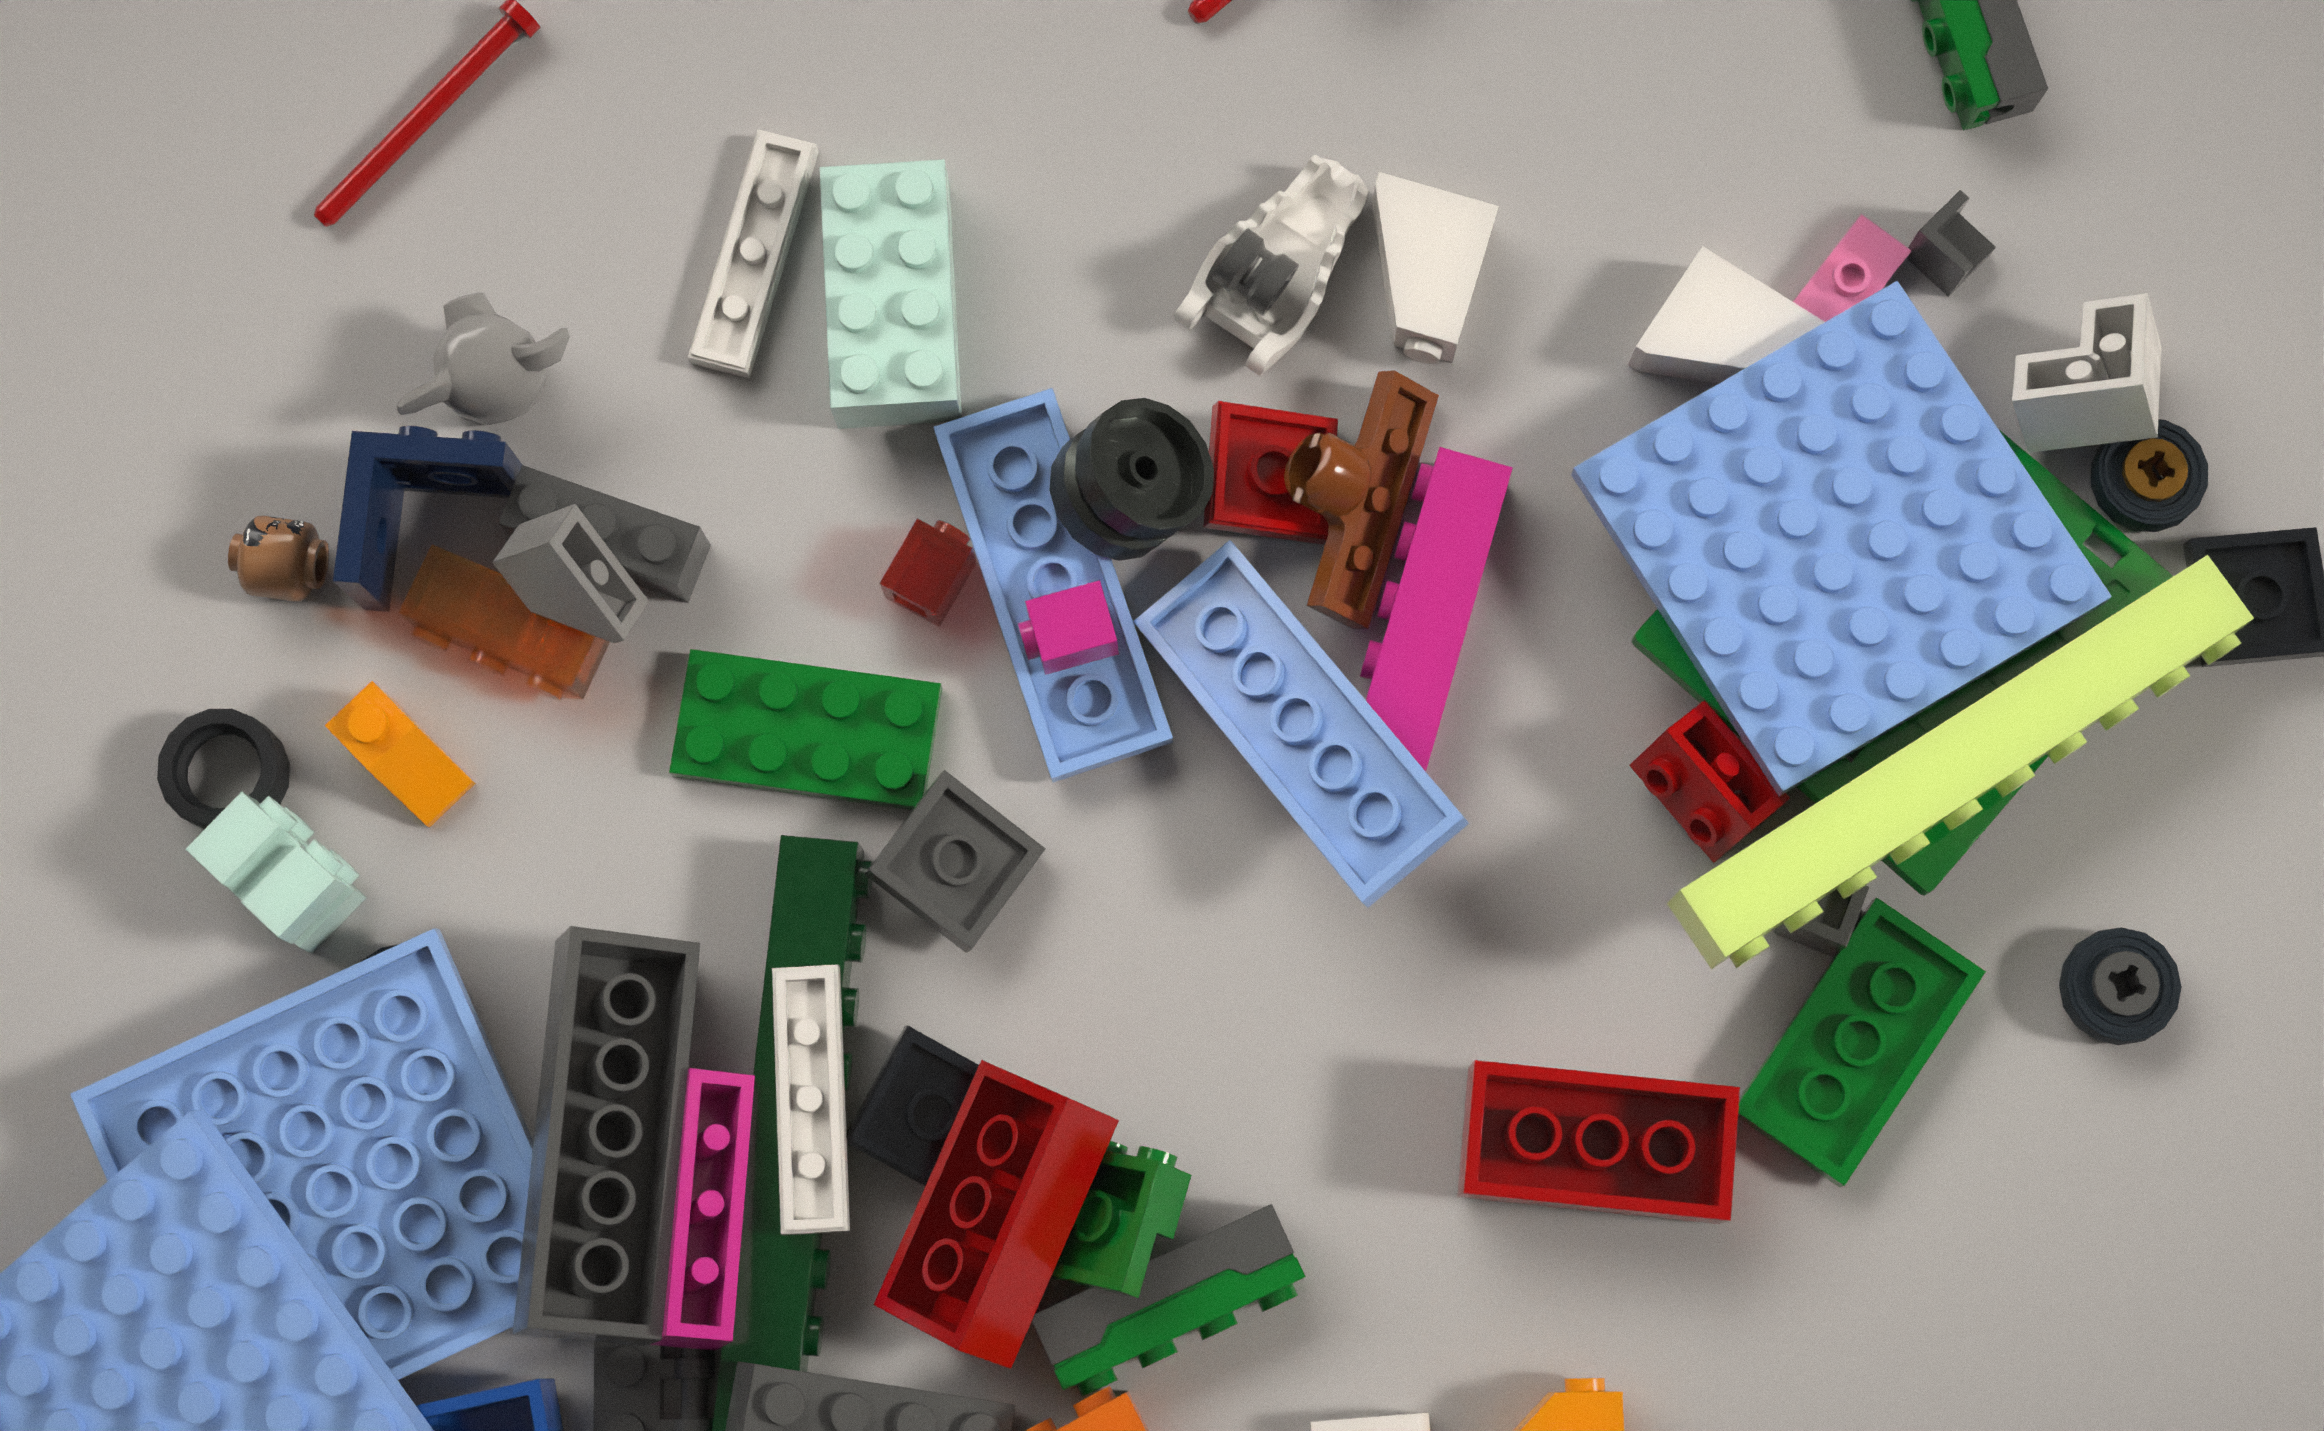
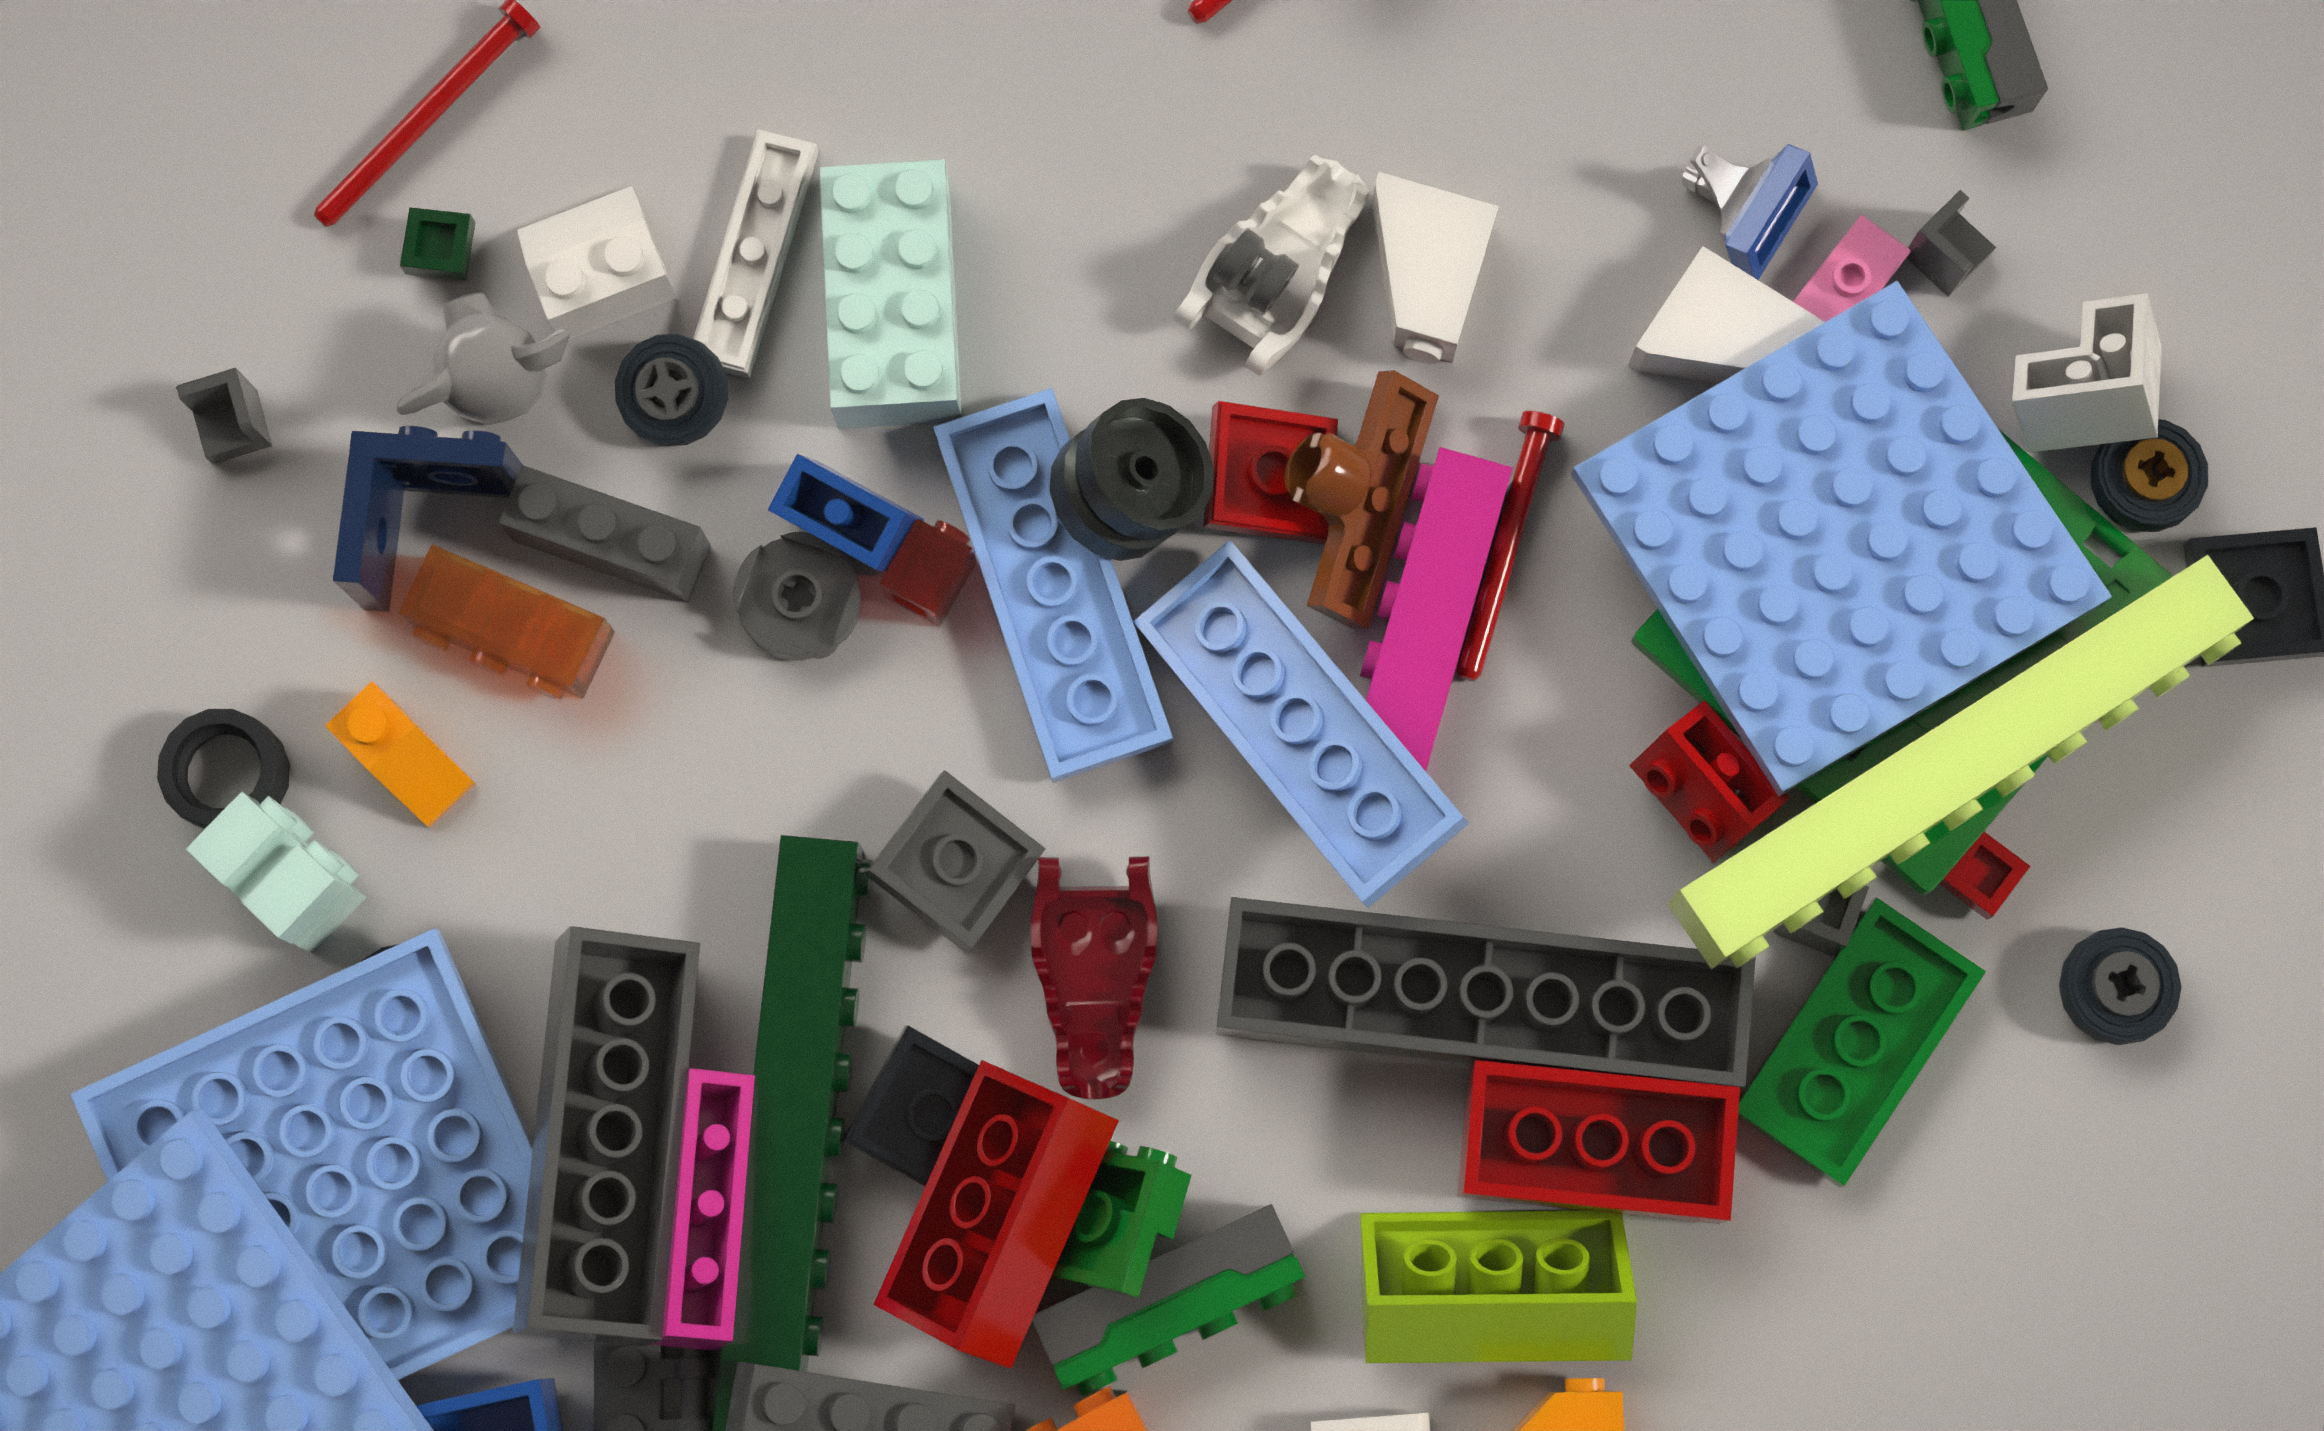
(226, 415): none -> dark grey panel
(279, 558): medium nougat head -> none
(437, 243): none -> dark green plate
(571, 575): light grey slope -> none
(595, 264): none -> white slope
(648, 393): none -> black wheel
(781, 565): none -> dark grey plate
(805, 729): green plate -> none
(810, 1100): white tile -> none
(842, 512): none -> blue brick
(1069, 628): dark pink brick -> none
(1094, 969): none -> dark red animal
(1482, 994): none -> dark grey brick
(1496, 1287): none -> lime slope
(1539, 431): none -> red bar
(1754, 201): none -> piece
(1985, 875): none -> red plate

